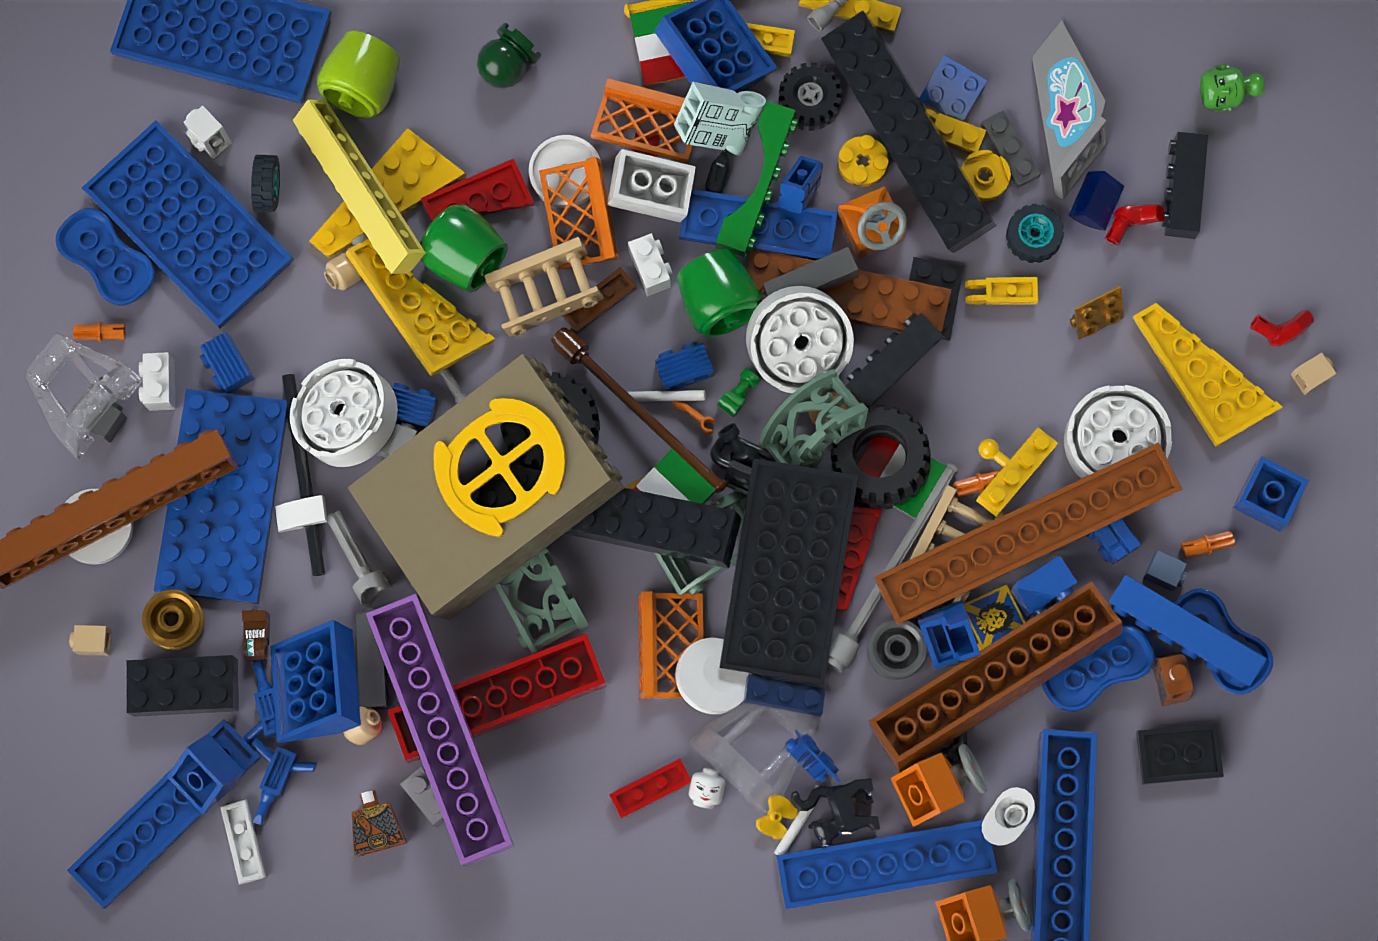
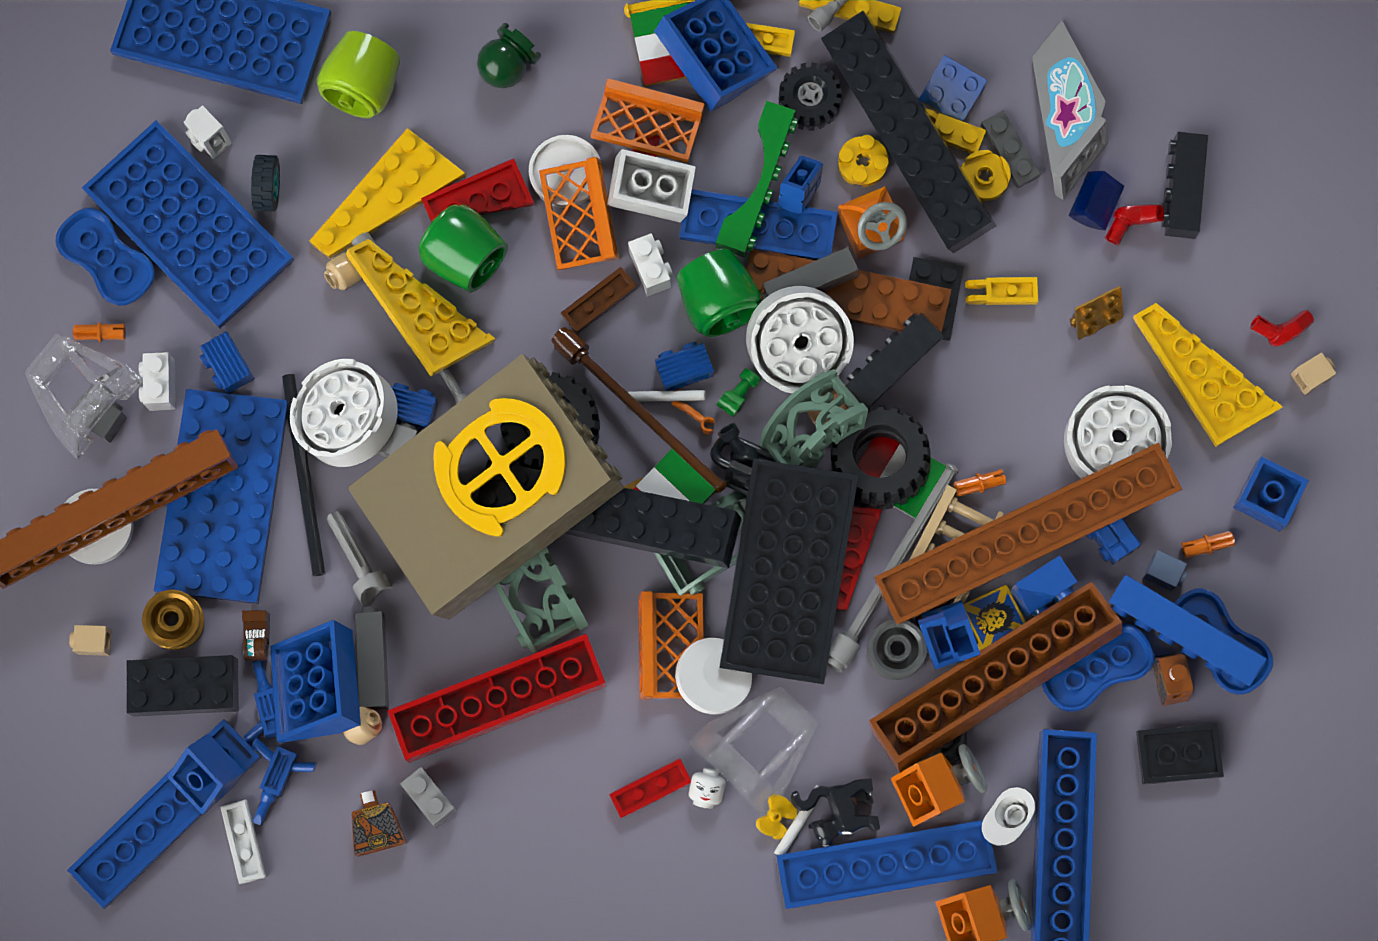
(301, 513): white slope -> none
(359, 187): light yellow brick -> none
(440, 730): medium lavender brick -> none
(525, 271): tan fence -> none
(718, 117): light aqua piece -> none
(718, 173): black piece -> none
(784, 695): dark blue plate -> none
(807, 752): blue hinge -> none
(1015, 470): yellow plate -> none
(1038, 219): black wheel -> none
(1226, 87): bright green piece -> none

